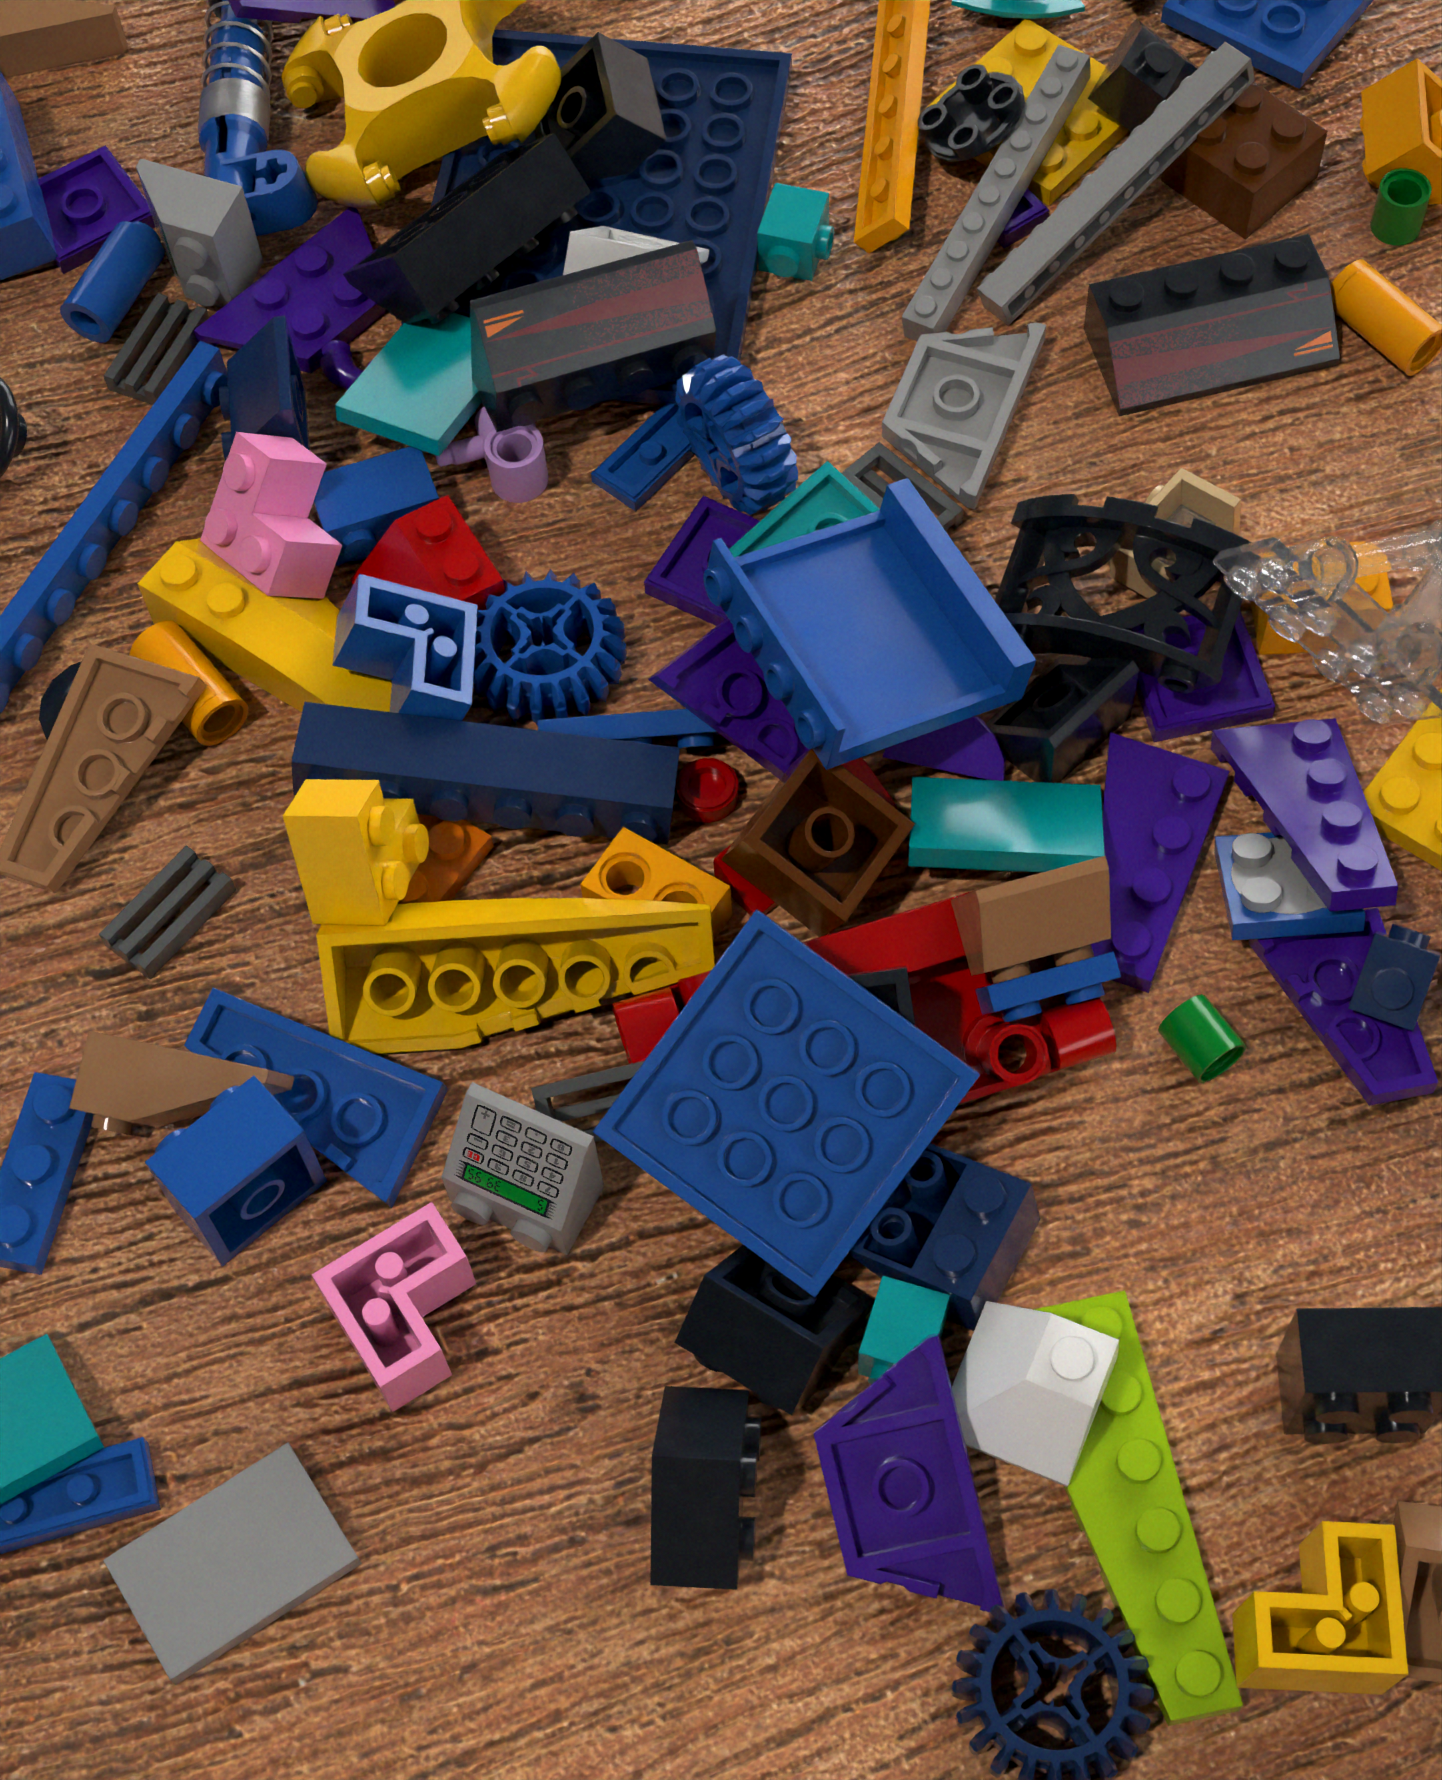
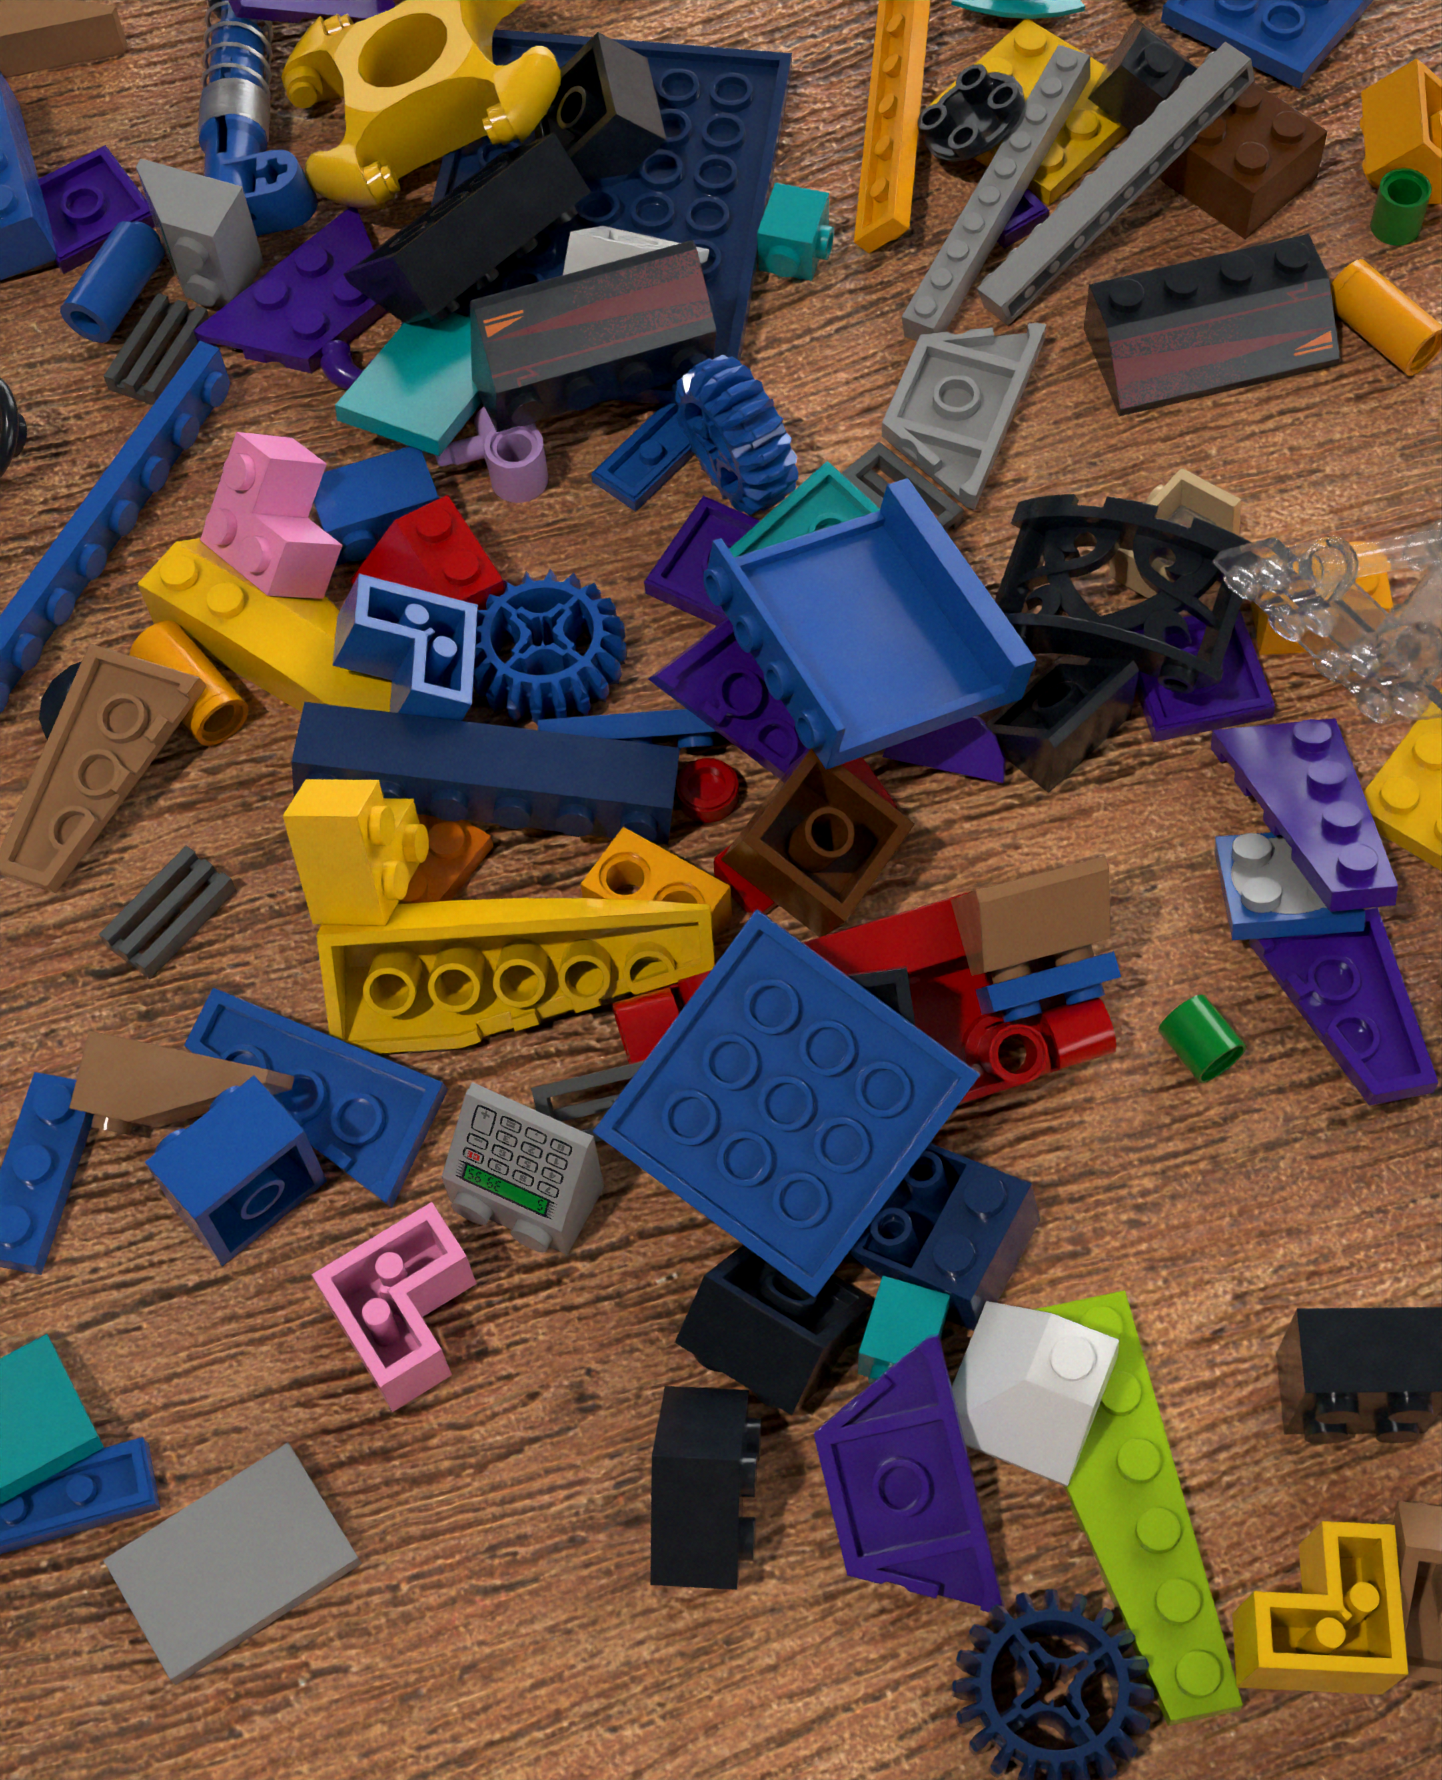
(265, 388): dark blue slope -> none
(1004, 824): teal tile -> none
(1153, 834): dark purple wing -> none
(1395, 976): dark blue bracket -> none

